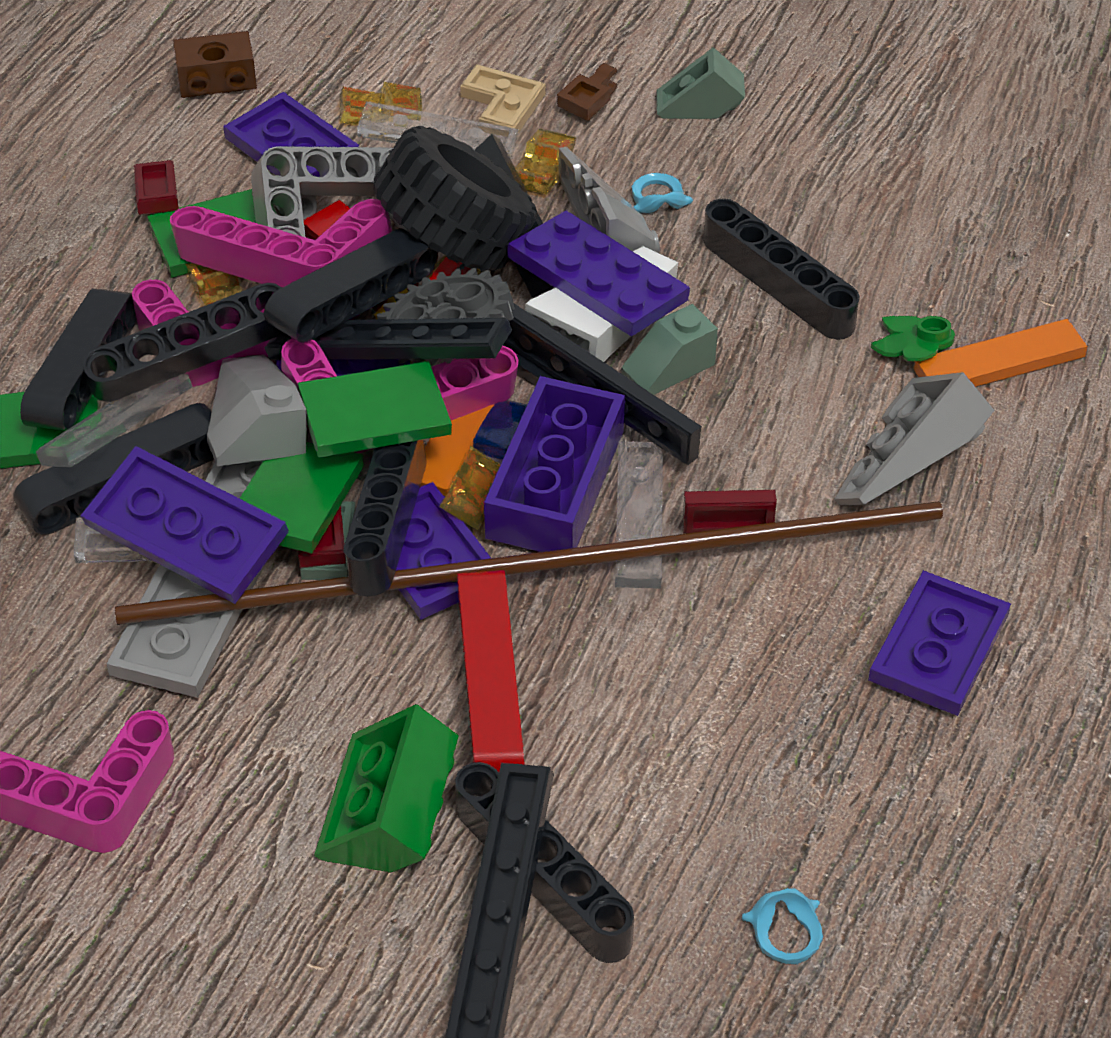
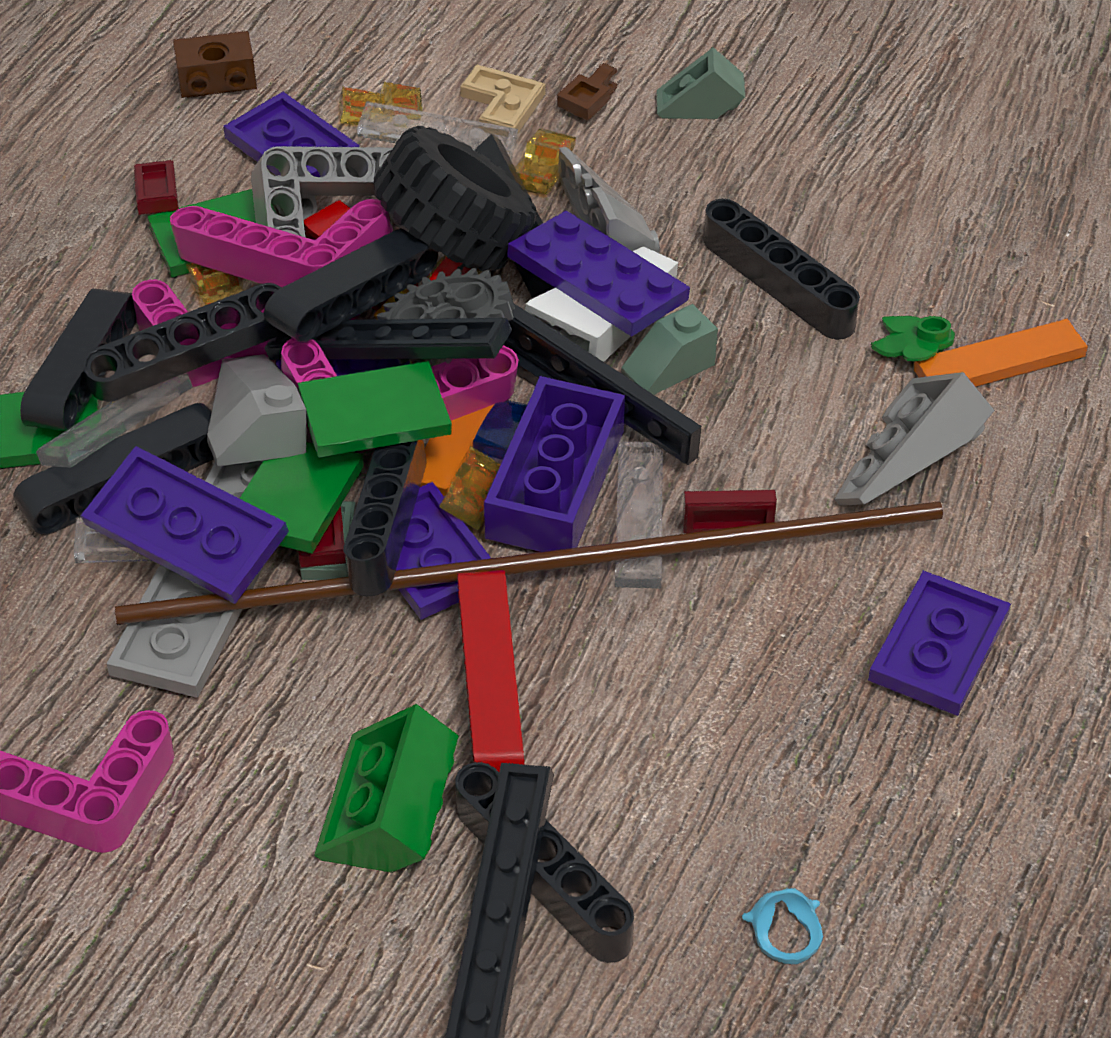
(651, 203): medium azure piece -> none

